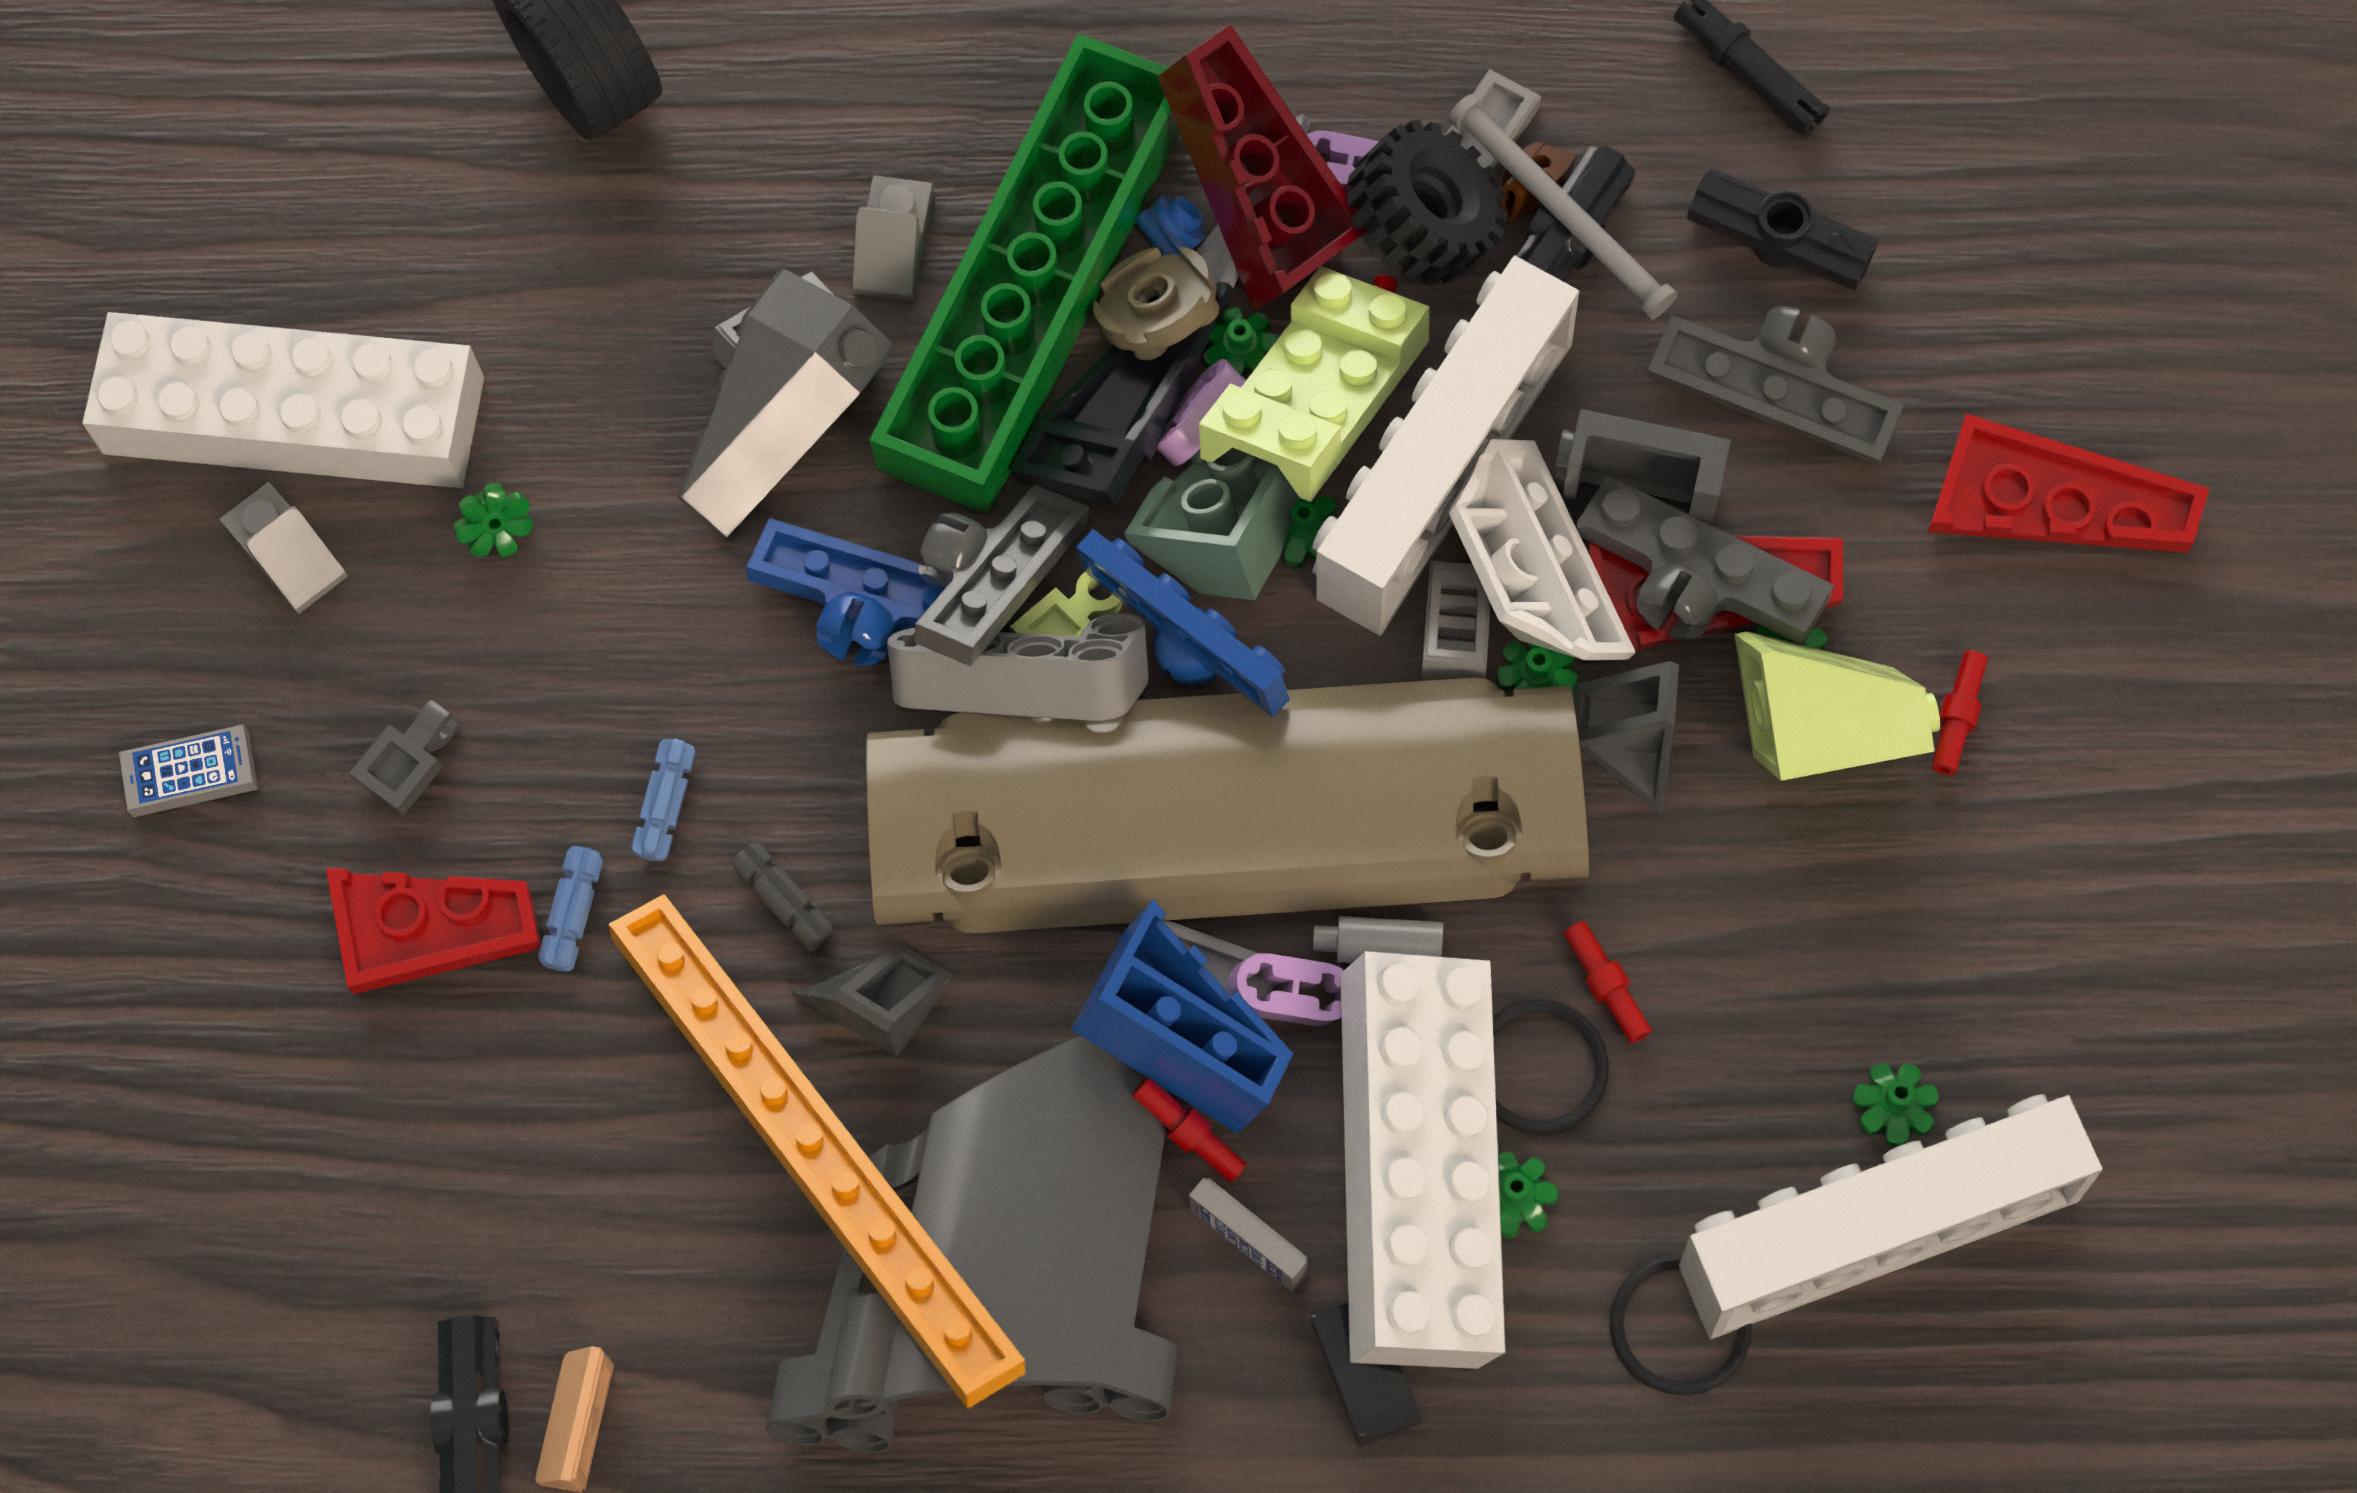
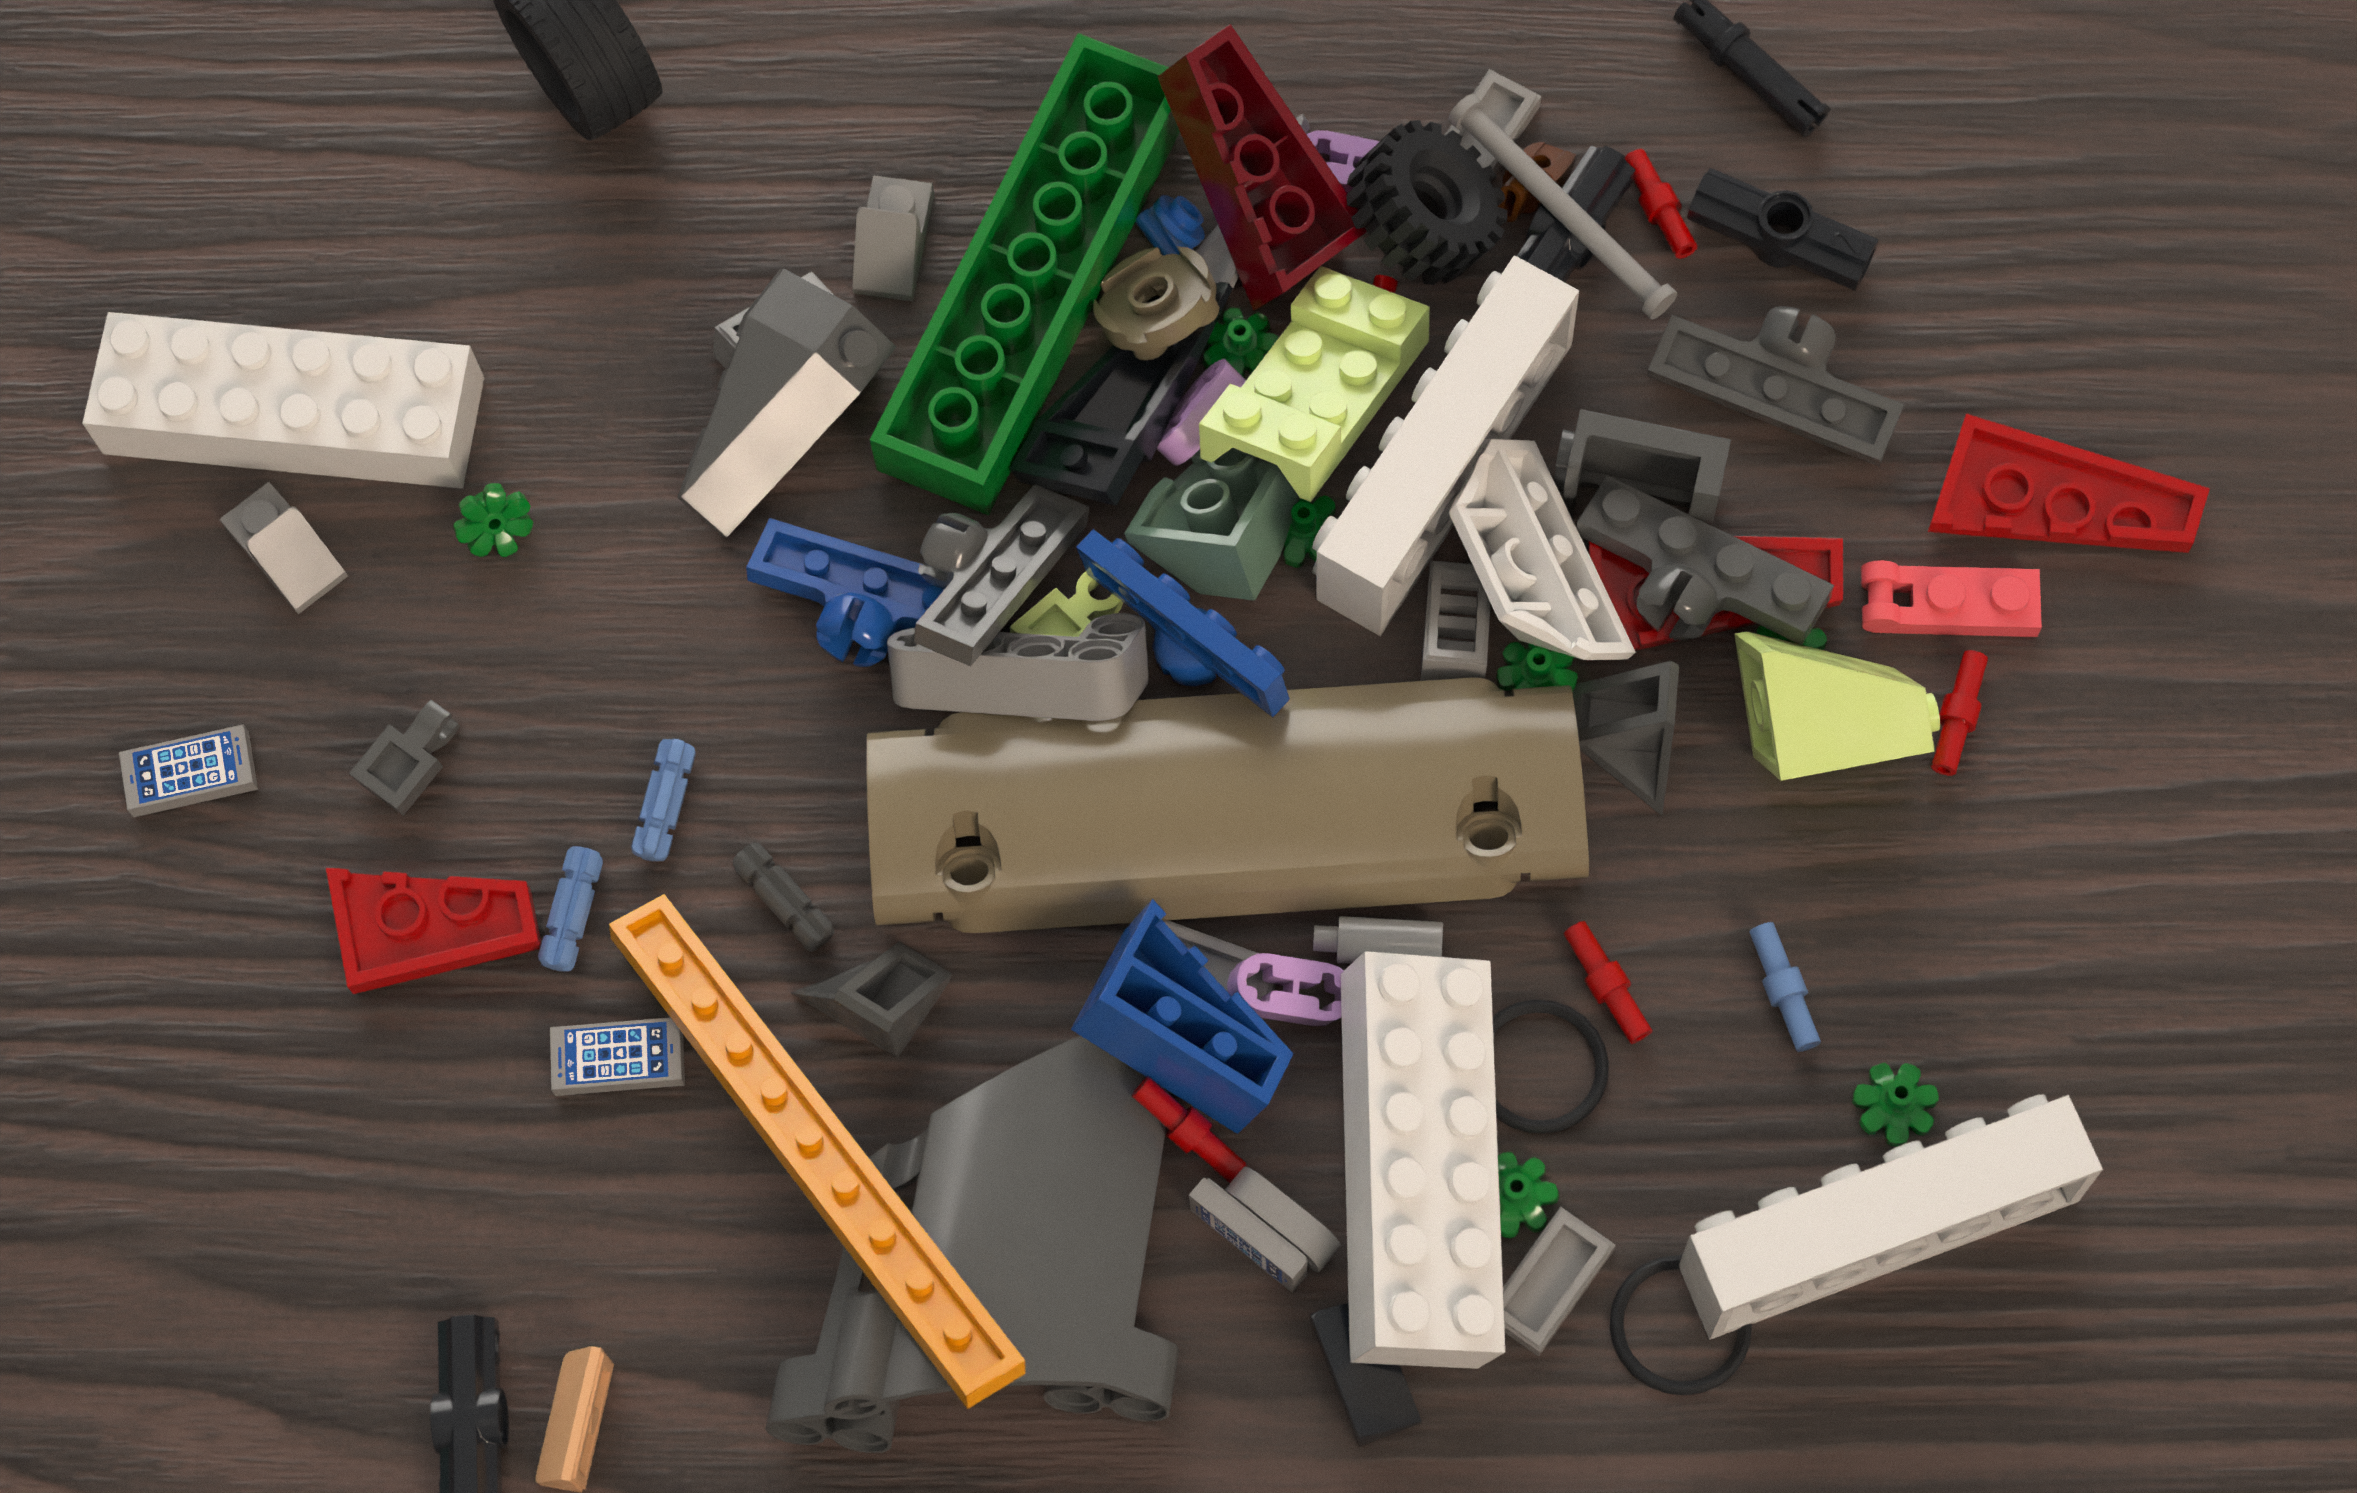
(616, 1056): none -> tile
(1284, 1217): none -> light grey beam
(1552, 1279): none -> light grey tile
(1661, 205): none -> red bar
(1785, 987): none -> medium blue bar
(1952, 600): none -> coral plate

